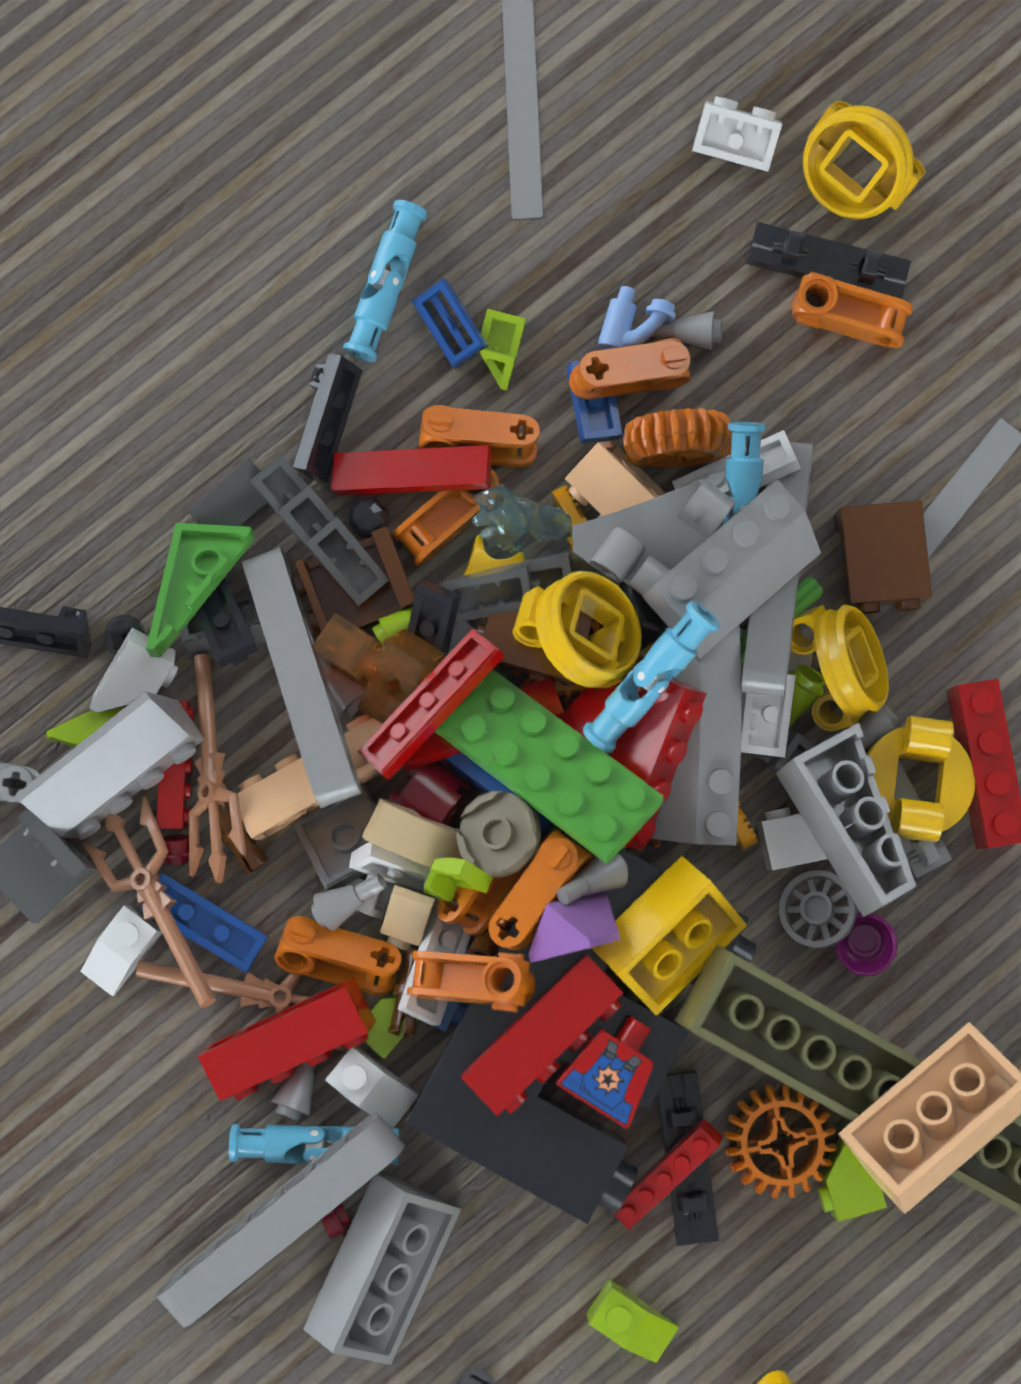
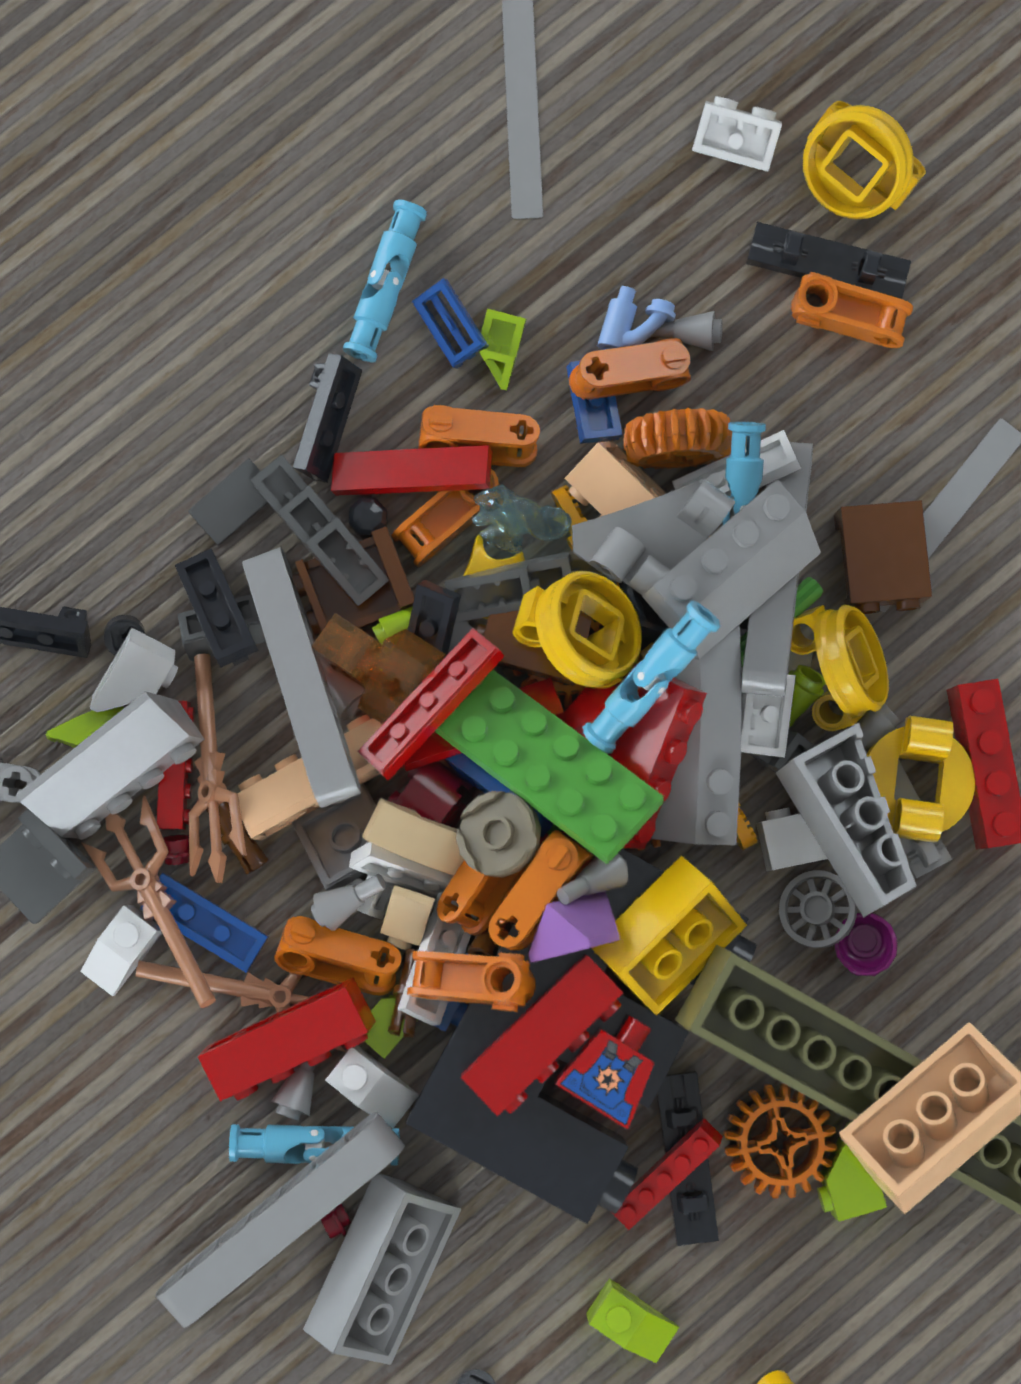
(194, 568): bright green wing -> none
(451, 873): lime slope -> none

